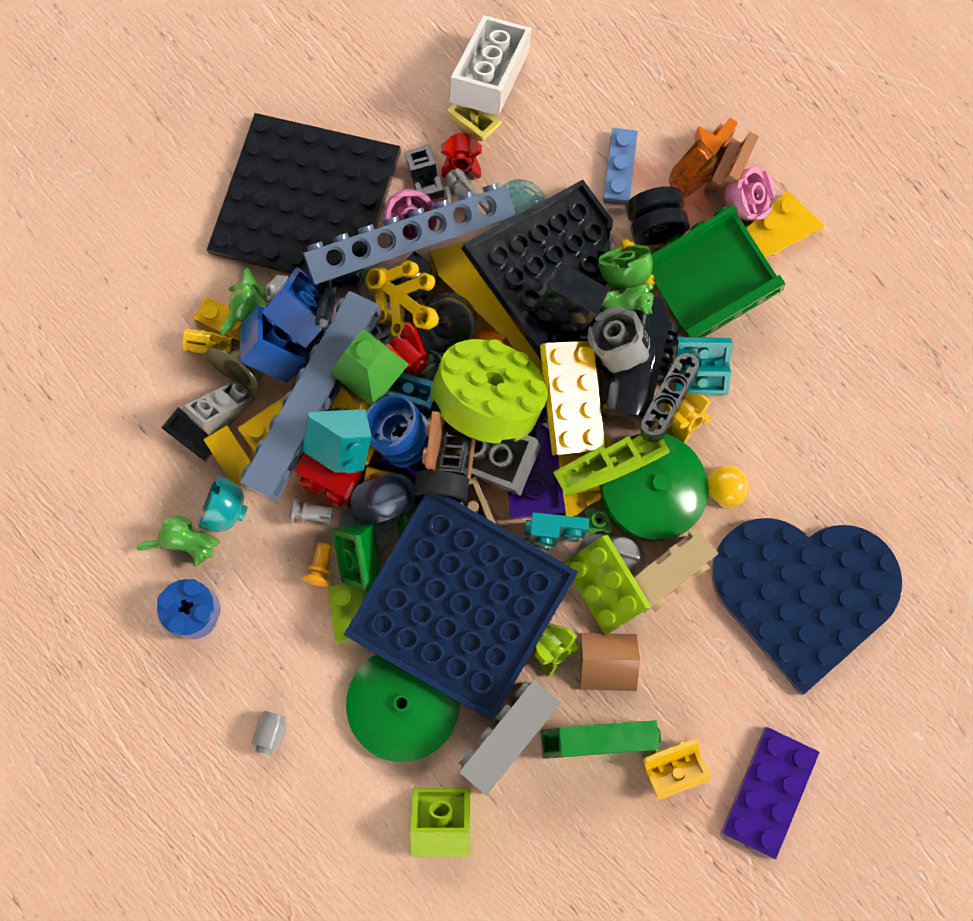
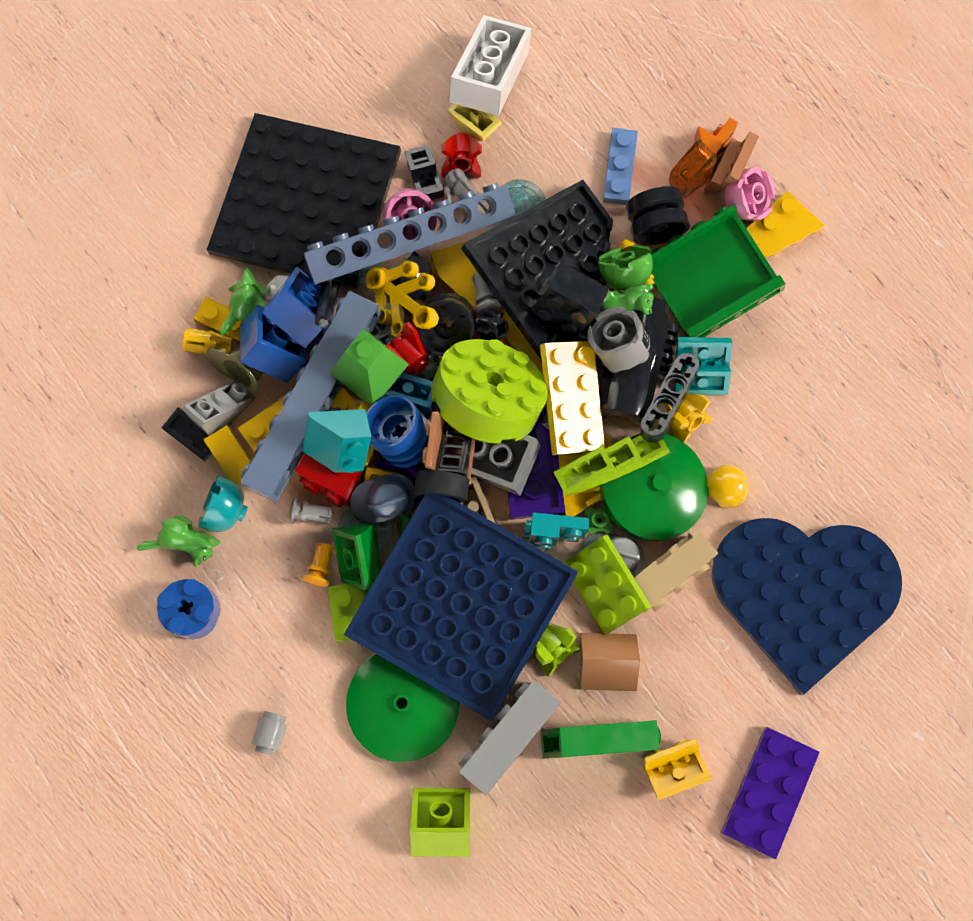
(485, 298): none -> light grey pin
(491, 325): none -> black gear

